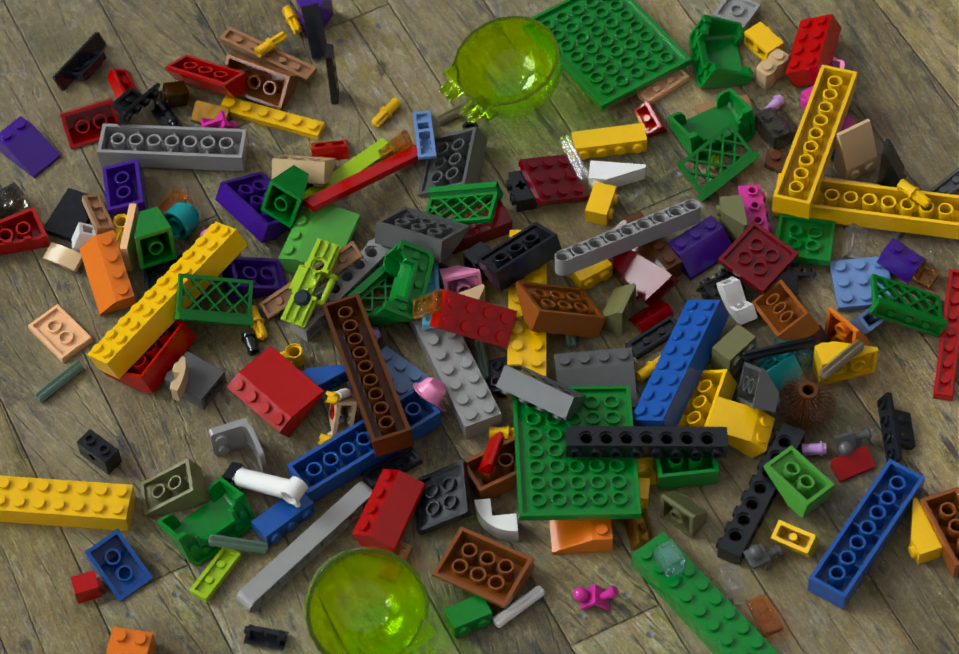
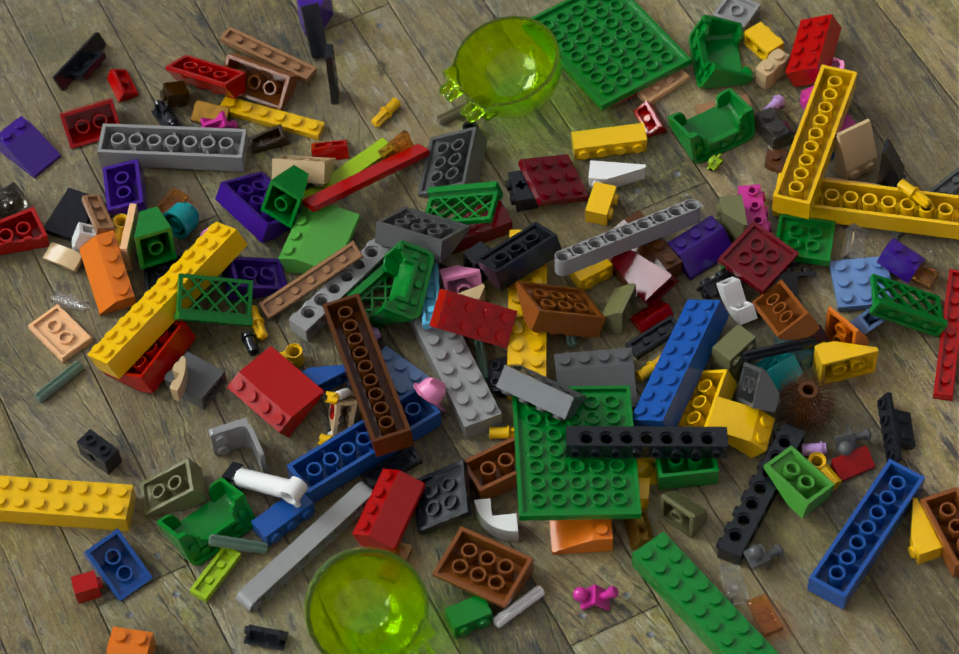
(70, 301): none -> clear pin
(133, 101): black bracket -> none
(270, 44): yellow axle -> none
(270, 144): none -> dark brown slope
(292, 19): yellow axle -> none
(306, 280): lime piece -> none
(424, 135): medium blue slope -> none
(427, 304): clear orange plate -> none
(492, 453): red slope -> none
(574, 157): clear axle -> none
(669, 558): clear light blue brick -> none
(723, 176): green fence -> none
(795, 539): yellow brick -> none
(820, 459): none -> yellow piece
(841, 359): dark tan axle -> none

